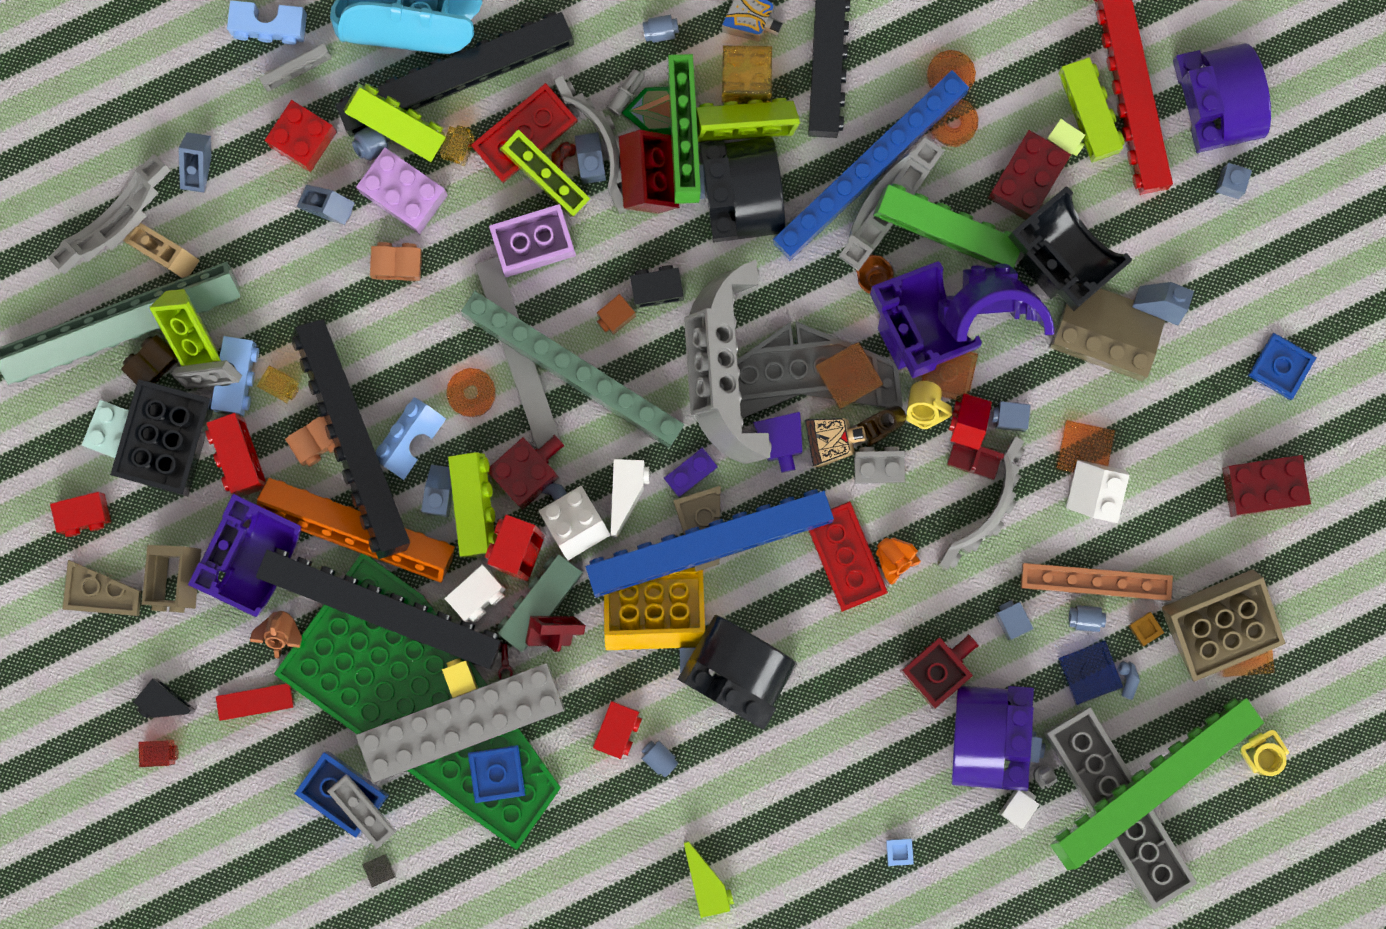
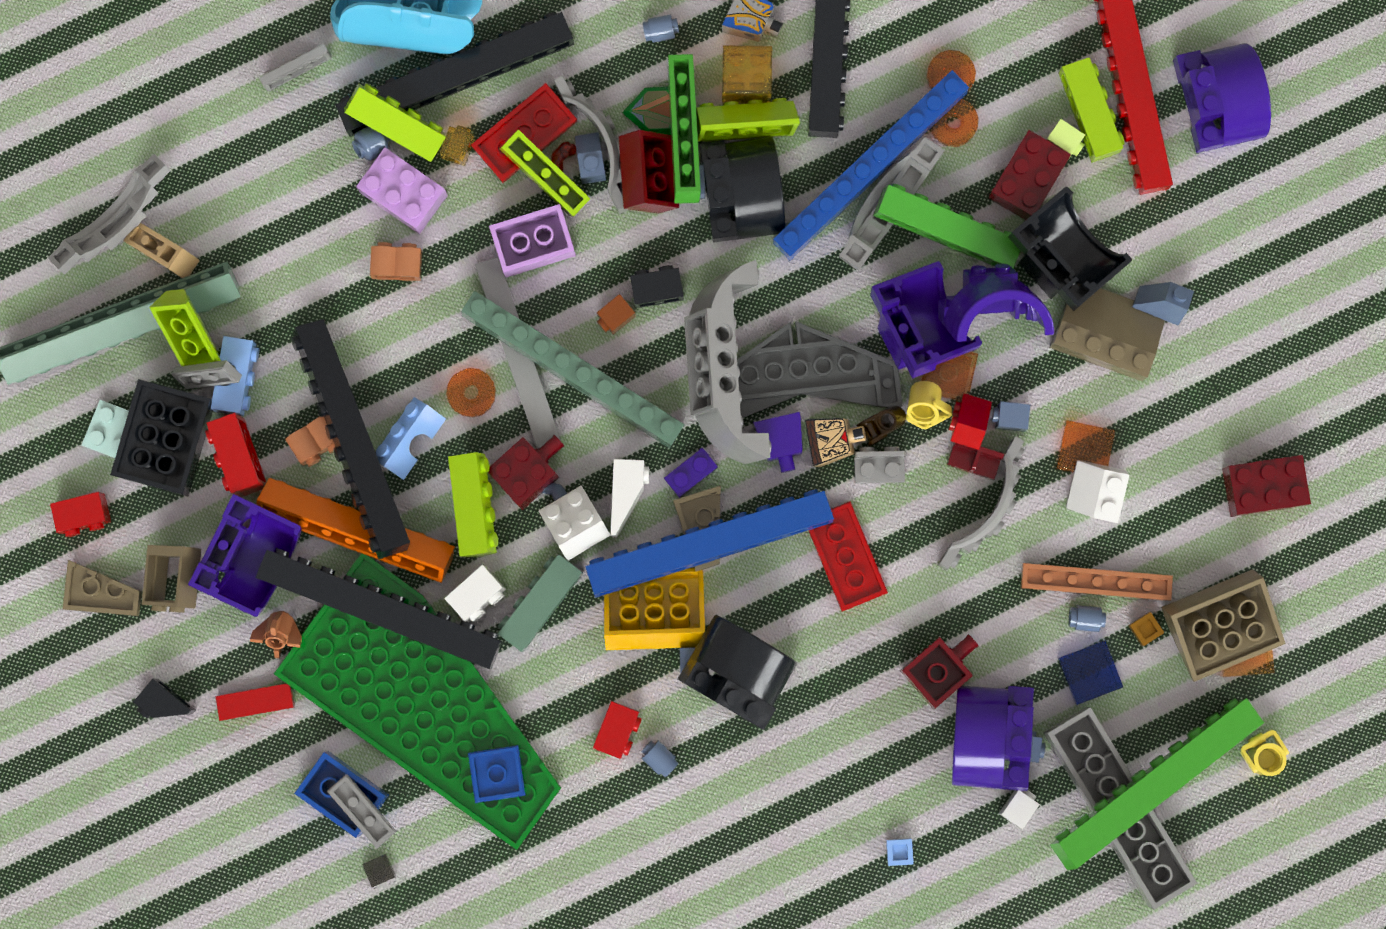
(150, 362): dark brown brick -> none
(157, 753): clear red brick -> none
(194, 161): sand blue slope -> none
(278, 384): clear yellow brick -> none
(287, 25): light blue arch -> none
(300, 136): red brick -> none
(326, 204): sand blue slope -> none
(437, 492): sand blue slope -> none
(459, 677): light yellow brick -> none
(460, 722): light grey brick -> none
(505, 662): dark red hand -> none
(515, 547): red brick -> none
(553, 631): dark red panel -> none
(625, 92): light grey axle -> none
(708, 887): lime slope -> none
(849, 375): clear orange tile -> none
(873, 272): dark orange hair -> none
(896, 557): orange brick -> none
(1013, 619): sand blue brick -> none
(1044, 777): light grey piece -> none
(1132, 679): sand blue arm -> none
(1233, 181): sand blue brick -> none
(1282, 366): blue tile -> none

